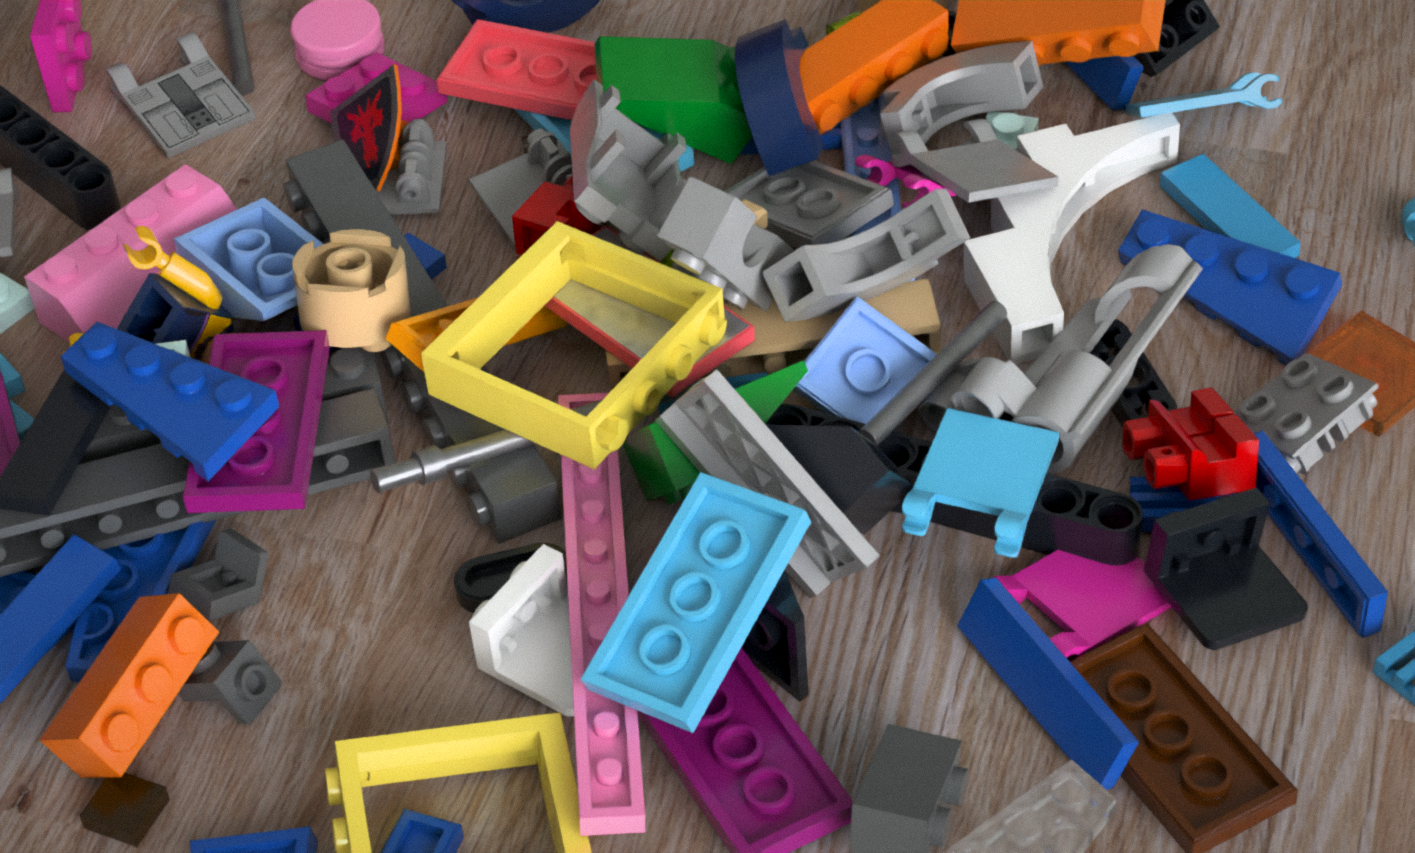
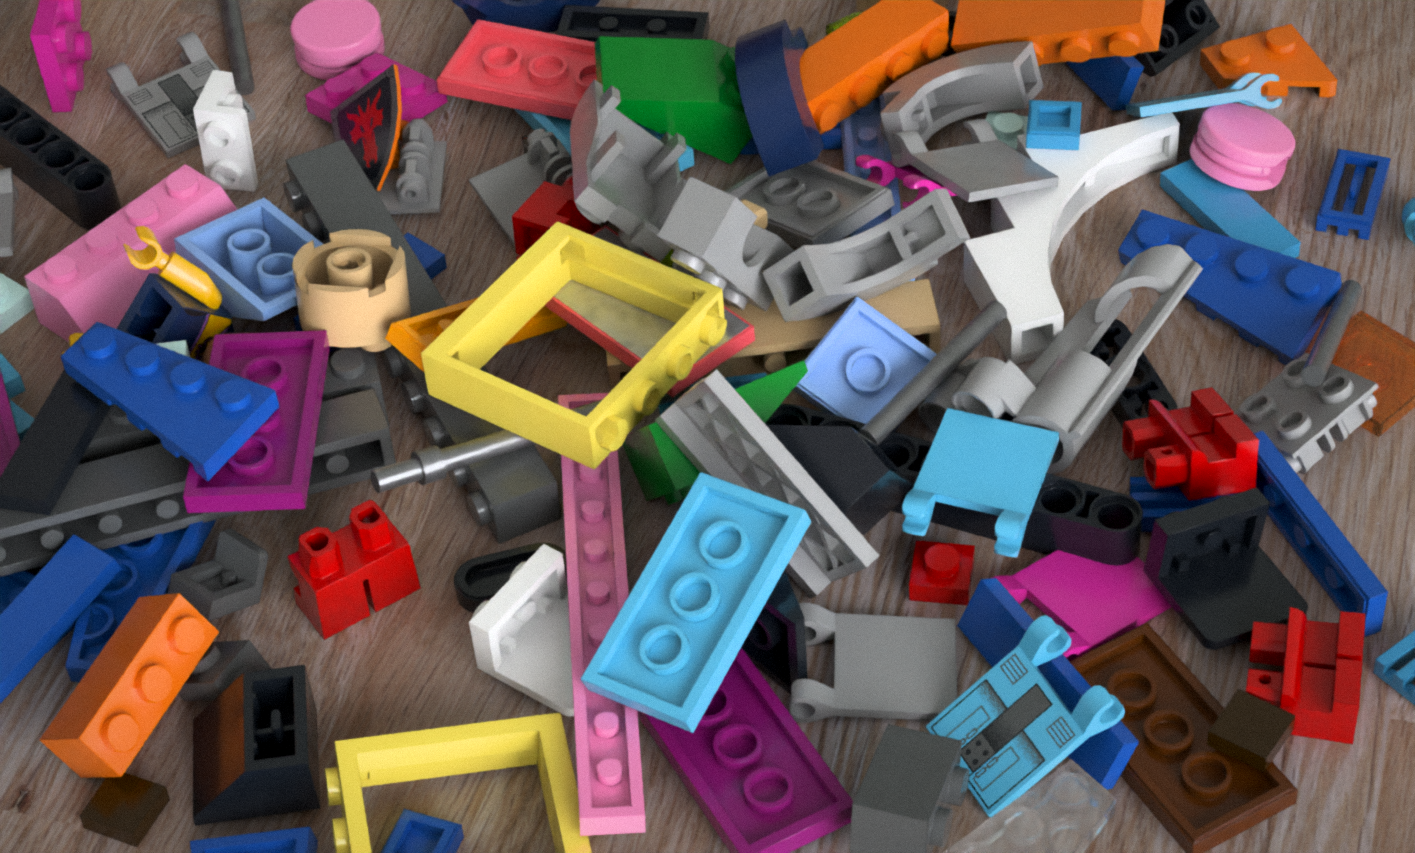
(225, 134): none -> white bracket
(257, 749): none -> black slope
(352, 569): none -> red hips
(592, 21): none -> black plate
(880, 667): none -> light grey flag
(941, 572): none -> red plate
(1017, 723): none -> medium azure flag
(1053, 125): none -> dark azure tile
(1242, 146): none -> bright pink head
(1251, 730): none -> dark brown tile
(1275, 52): none -> orange wing
(1318, 672): none -> red hips
(1331, 334): none -> dark grey bar
(1347, 219): none -> blue tile

